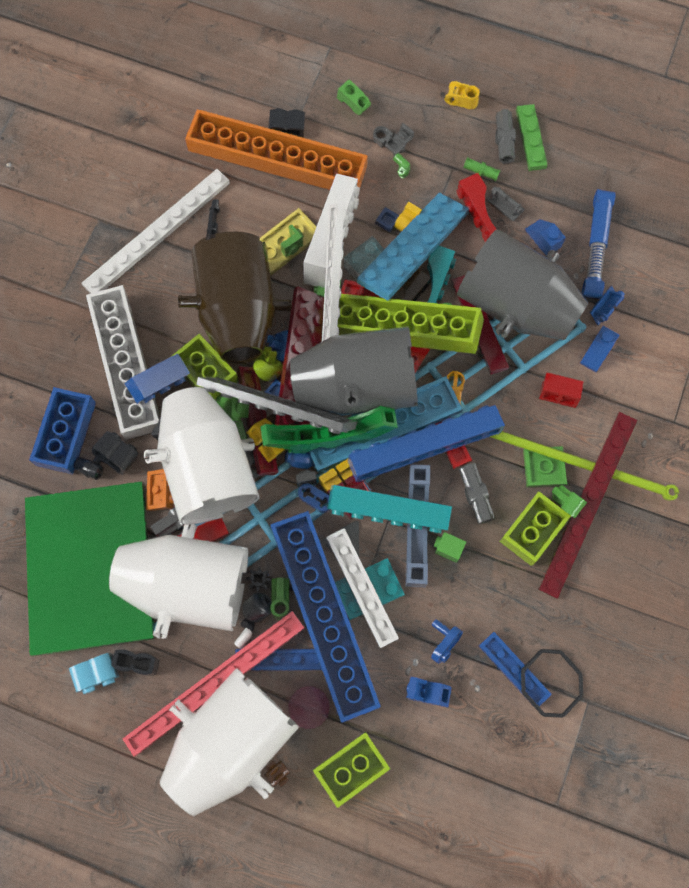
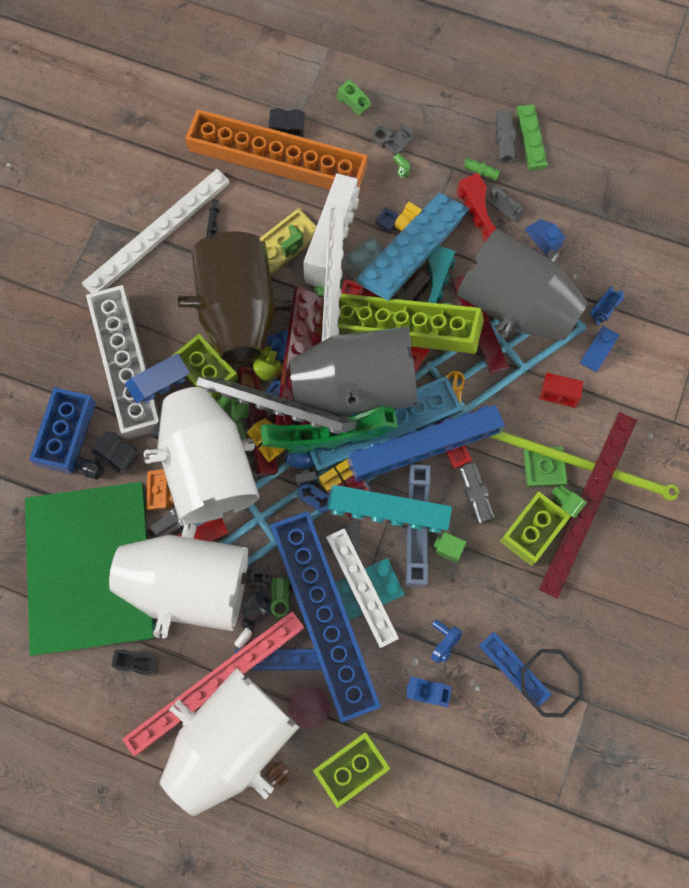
(93, 673): medium azure brick -> none
(464, 95): yellow piece -> none
(603, 204): blue piece -> none

